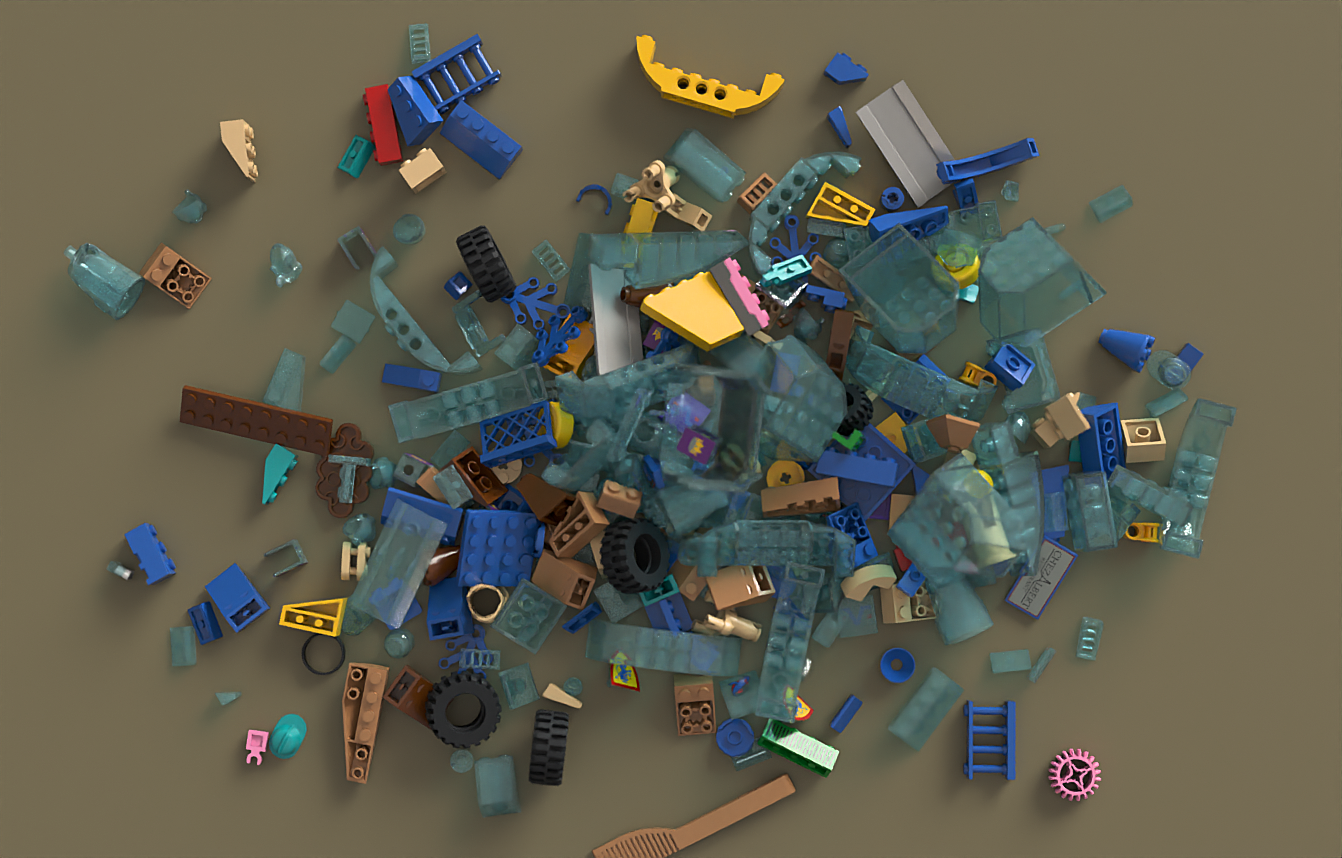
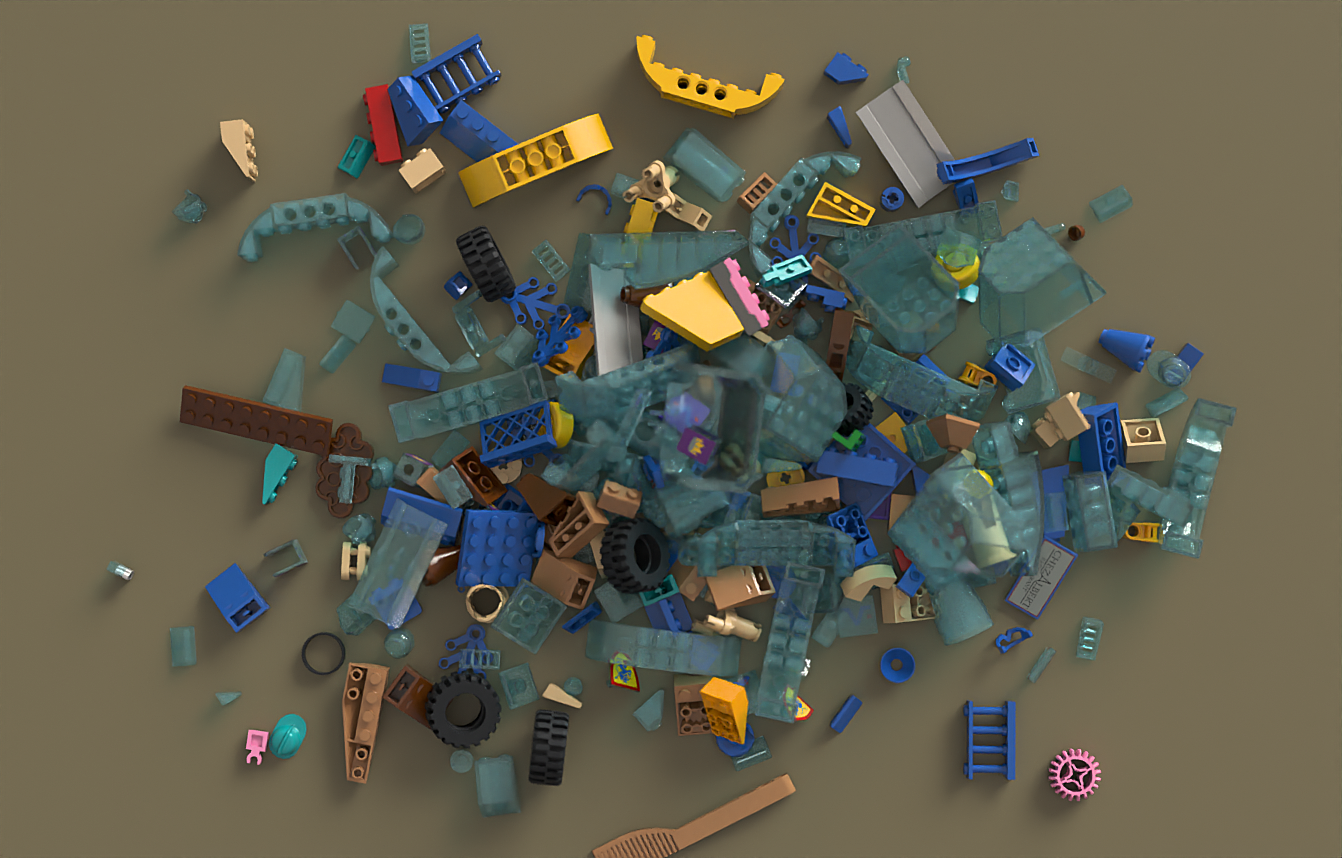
(104, 279): clear light blue torso -> none
(150, 553): blue wedge -> none
(175, 275): medium nougat slope -> none
(205, 623): blue slope -> none
(279, 214): none -> clear light blue slope
(284, 264): clear light blue hair -> none
(315, 616): yellow wedge -> none
(448, 610): blue slope -> none
(535, 159): none -> yellow slope
(651, 711): none -> clear light blue slope
(726, 709): none -> light orange slope
(773, 465): none -> clear light blue slope
(798, 747): green brick -> none
(901, 68): none -> clear light blue arm
(916, 222): blue wedge -> none
(925, 709): clear light blue slope -> none
(1010, 661): clear light blue slope -> none
(1024, 635): none -> blue helmet
(1076, 232): none -> reddish brown hinge
(1088, 365): none -> clear light blue piece
(1200, 447): none -> clear light blue slope

